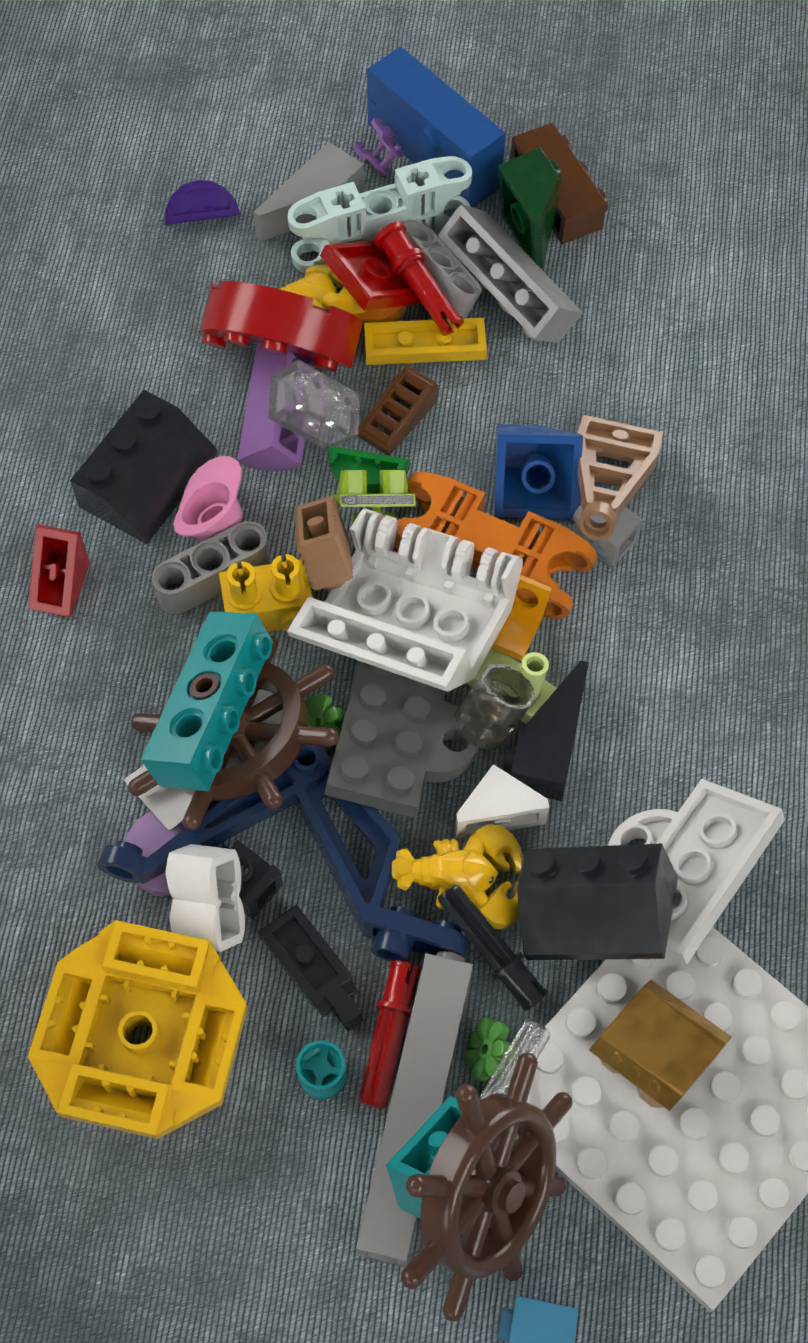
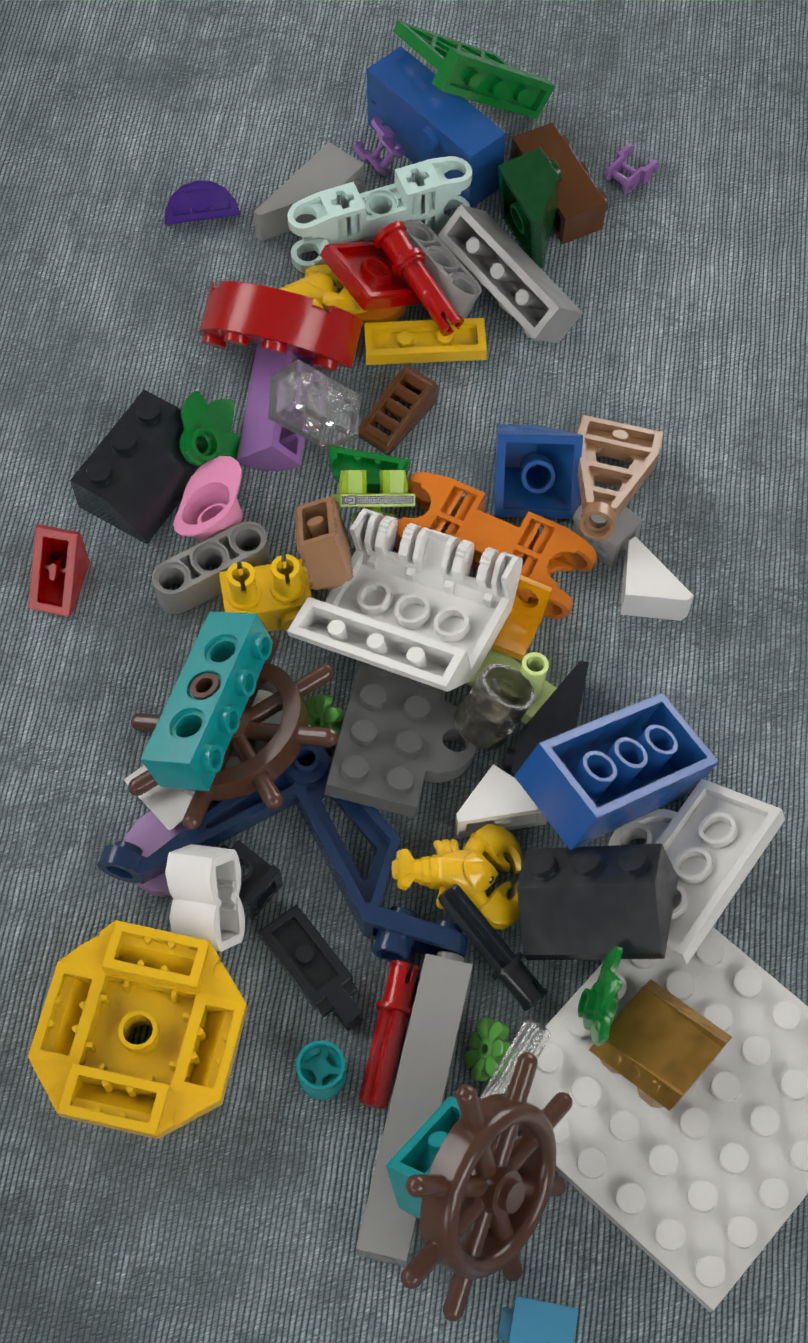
(211, 426): none -> green plate
(477, 73): none -> green fence
(599, 1003): none -> green plate
(615, 769): none -> blue brick
(641, 175): none -> medium lavender piece
(650, 587): none -> white slope

